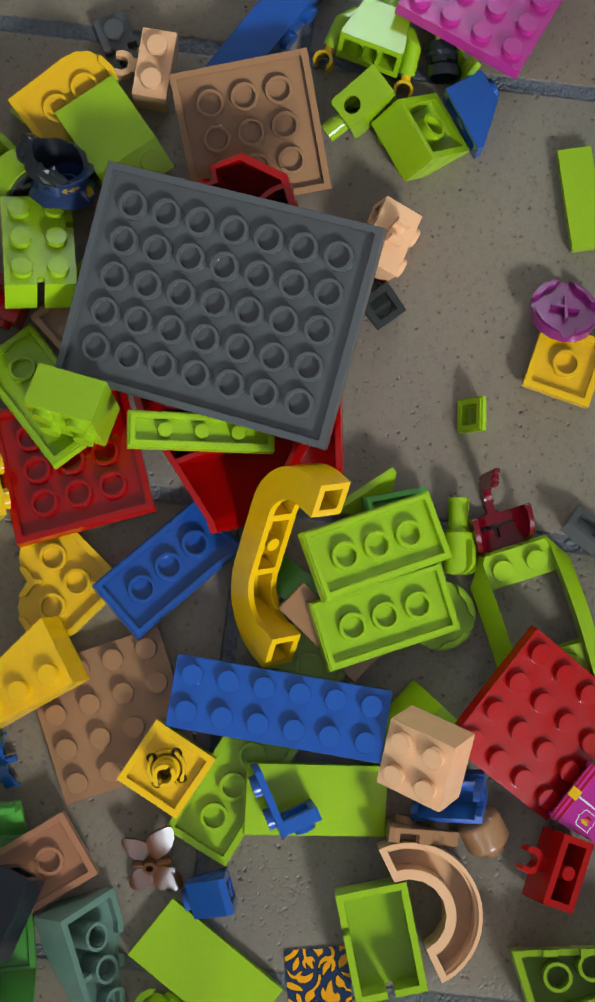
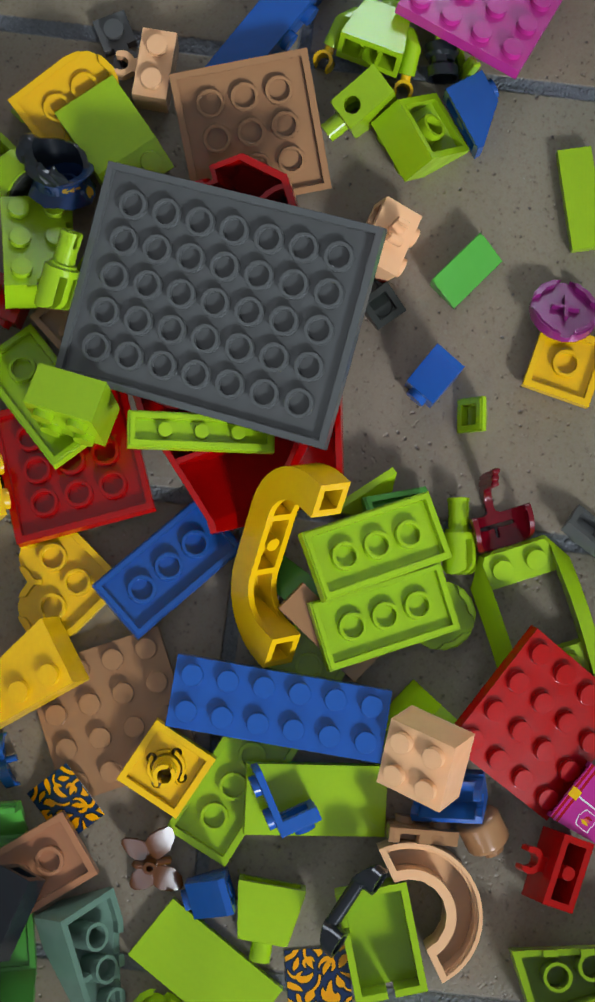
(60, 273): none -> lime arm
(66, 792): none -> sticker
(267, 913): none -> lime torso
(333, 936): none -> black bar
(433, 377): none -> blue slope
(466, 271): none -> bright green slope

